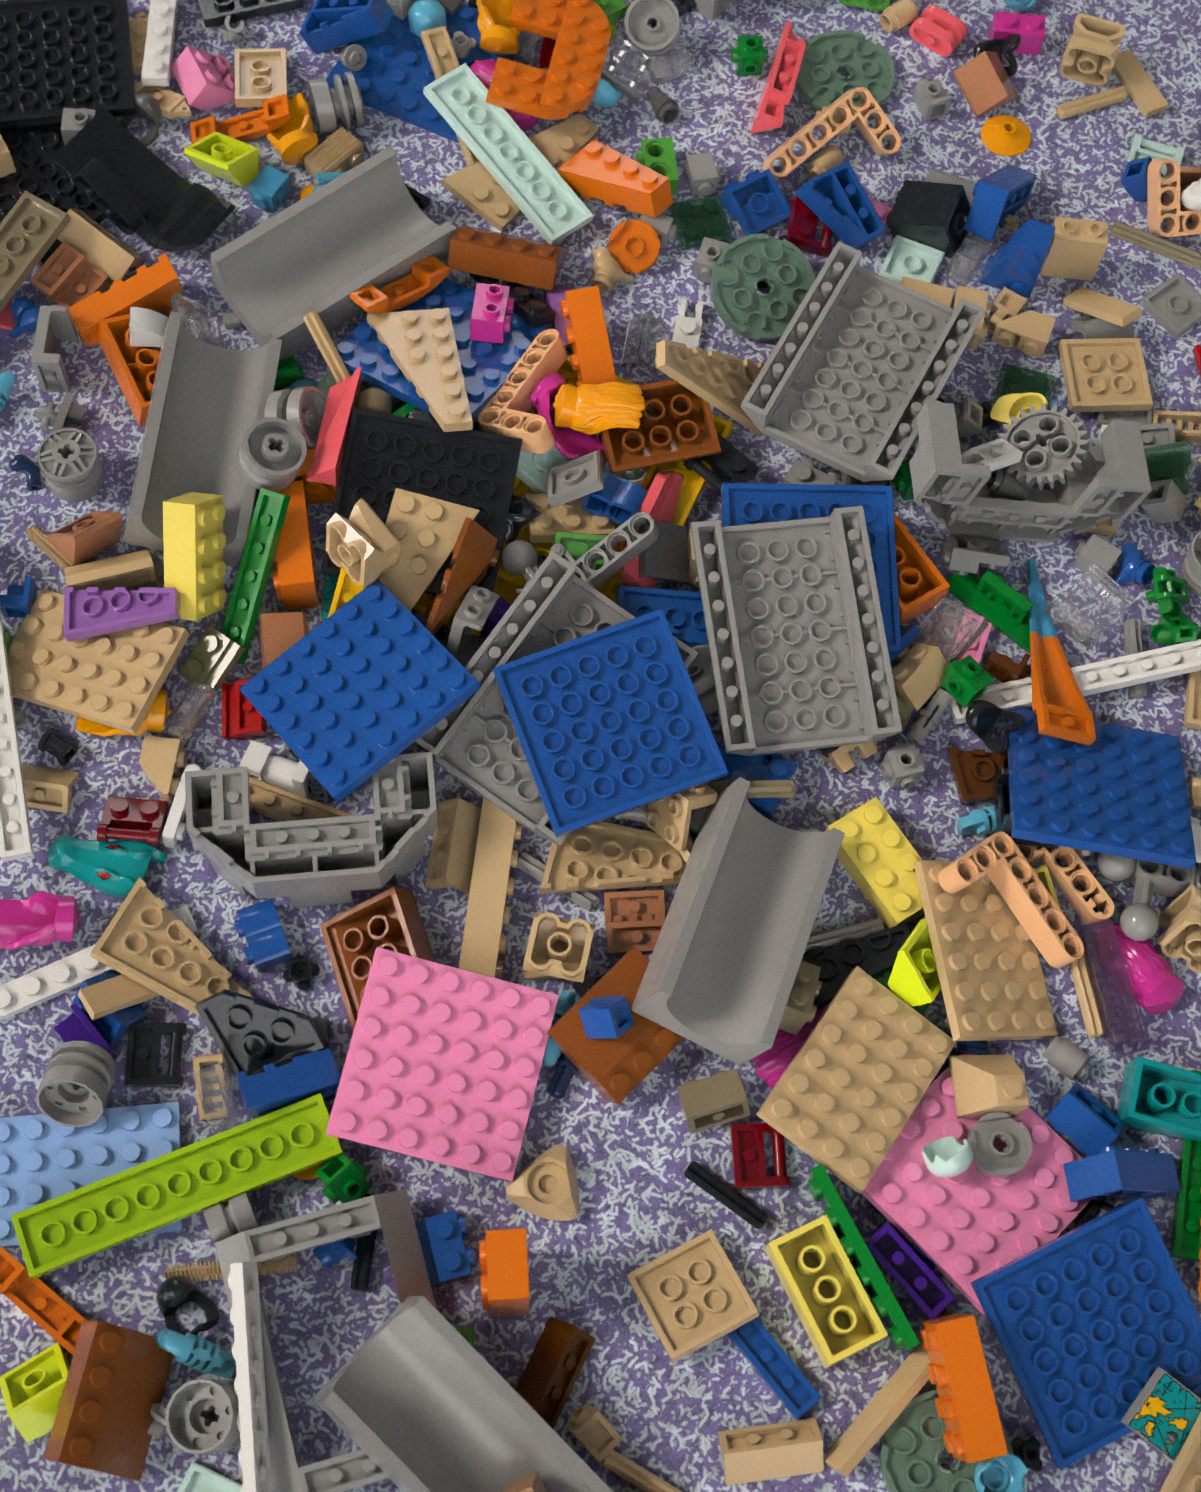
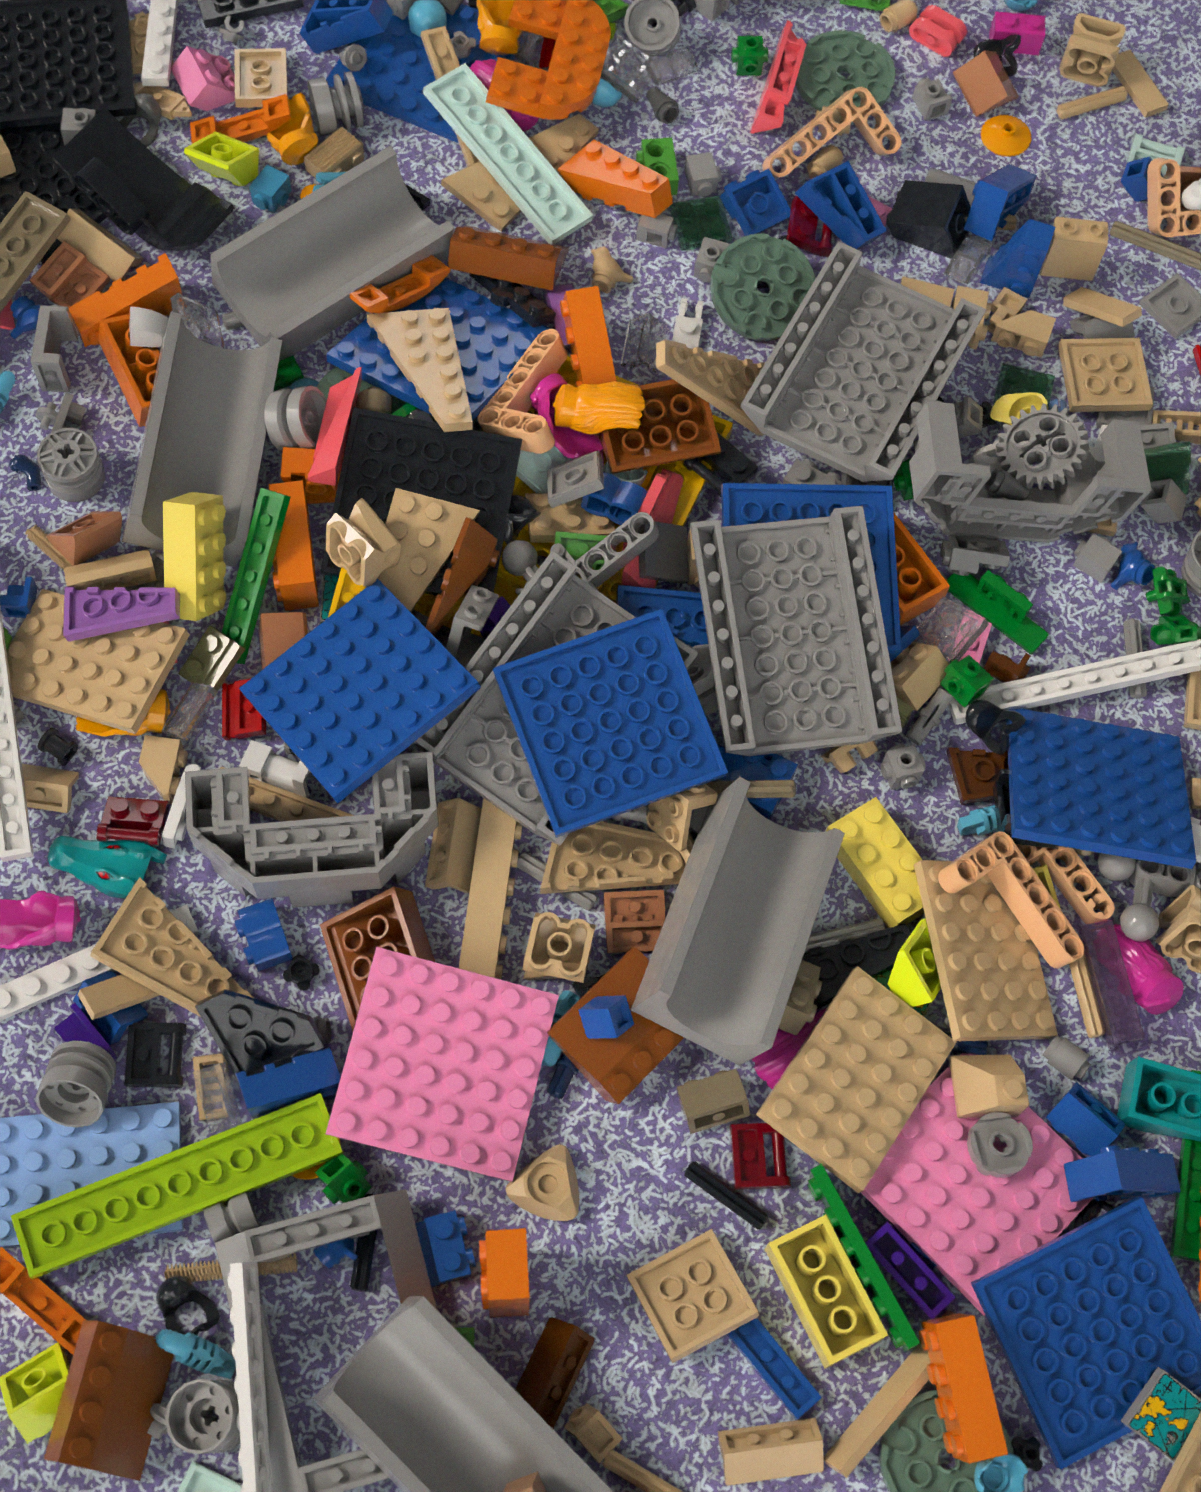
(271, 454): light grey wheel -> none
(326, 346): tan axle -> none
(491, 313): dark pink brick -> none
(634, 246): orange tile -> none
(911, 261): light aqua tile -> none
(947, 1157): light aqua hair -> none
(994, 454): white hinge -> none
(1055, 692): orange plate -> none
(1090, 606): clear panel -> none

